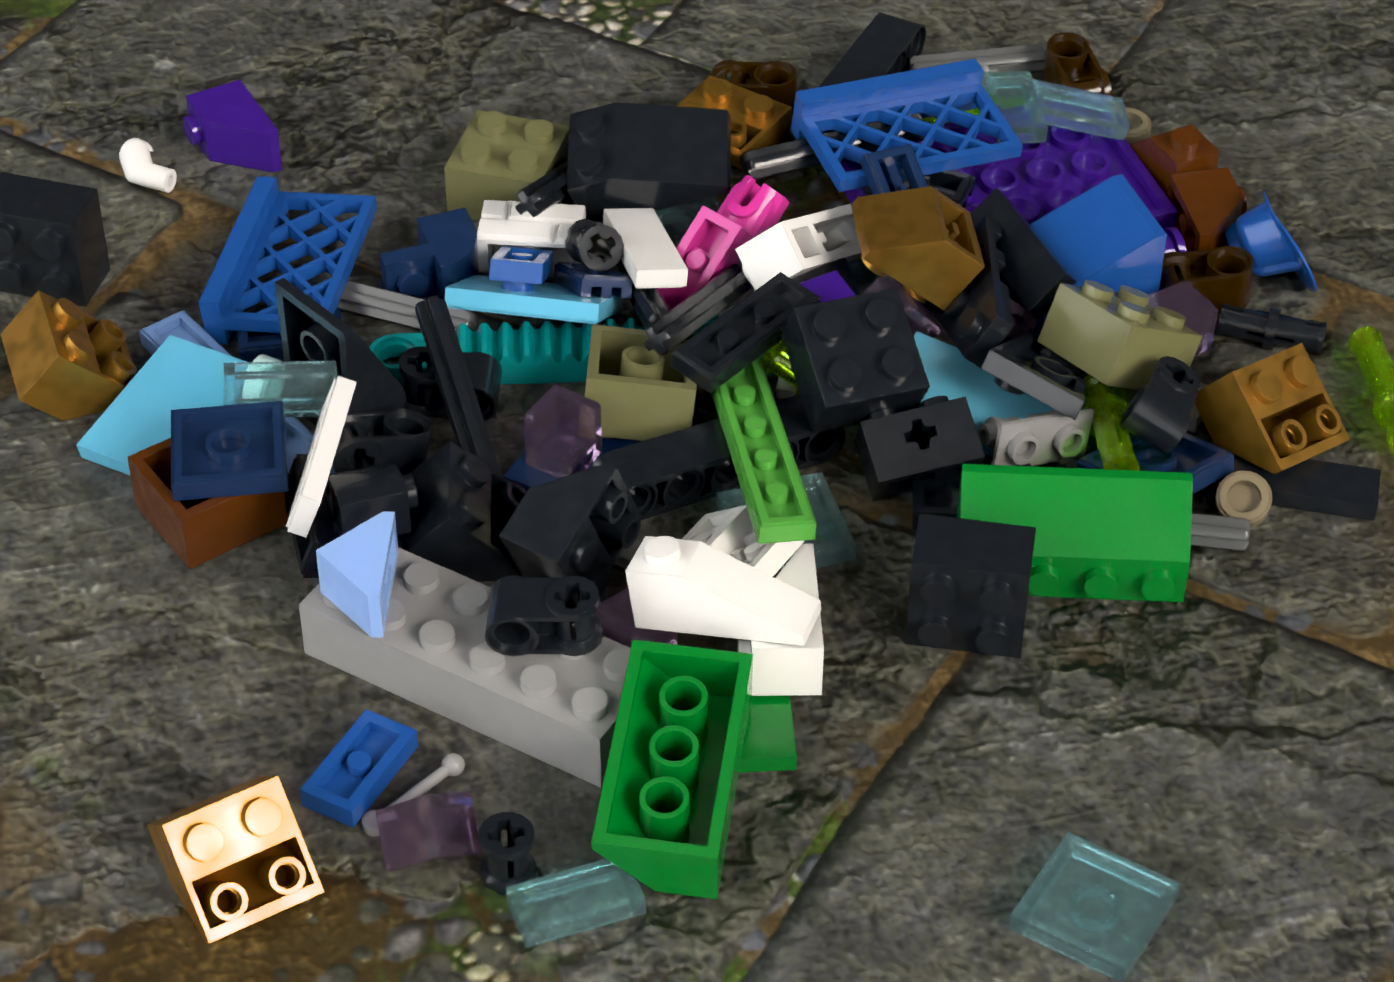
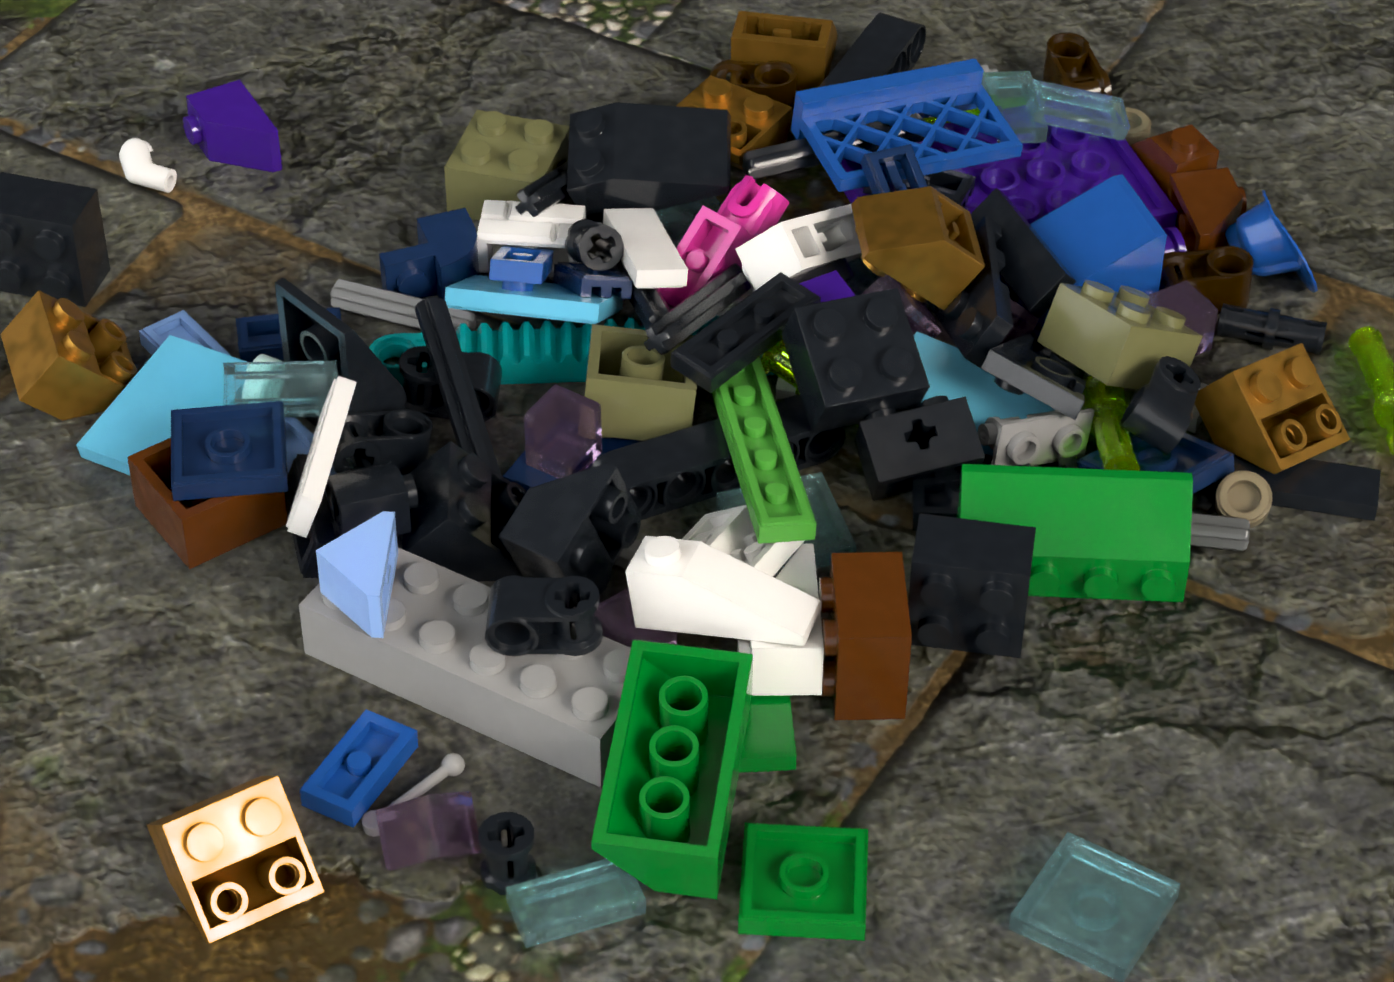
(250, 255): blue fence -> none
(791, 39): none -> pearl gold slope
(803, 881): none -> green tile
(866, 635): none -> reddish brown brick
(1003, 59): dark grey axle -> none

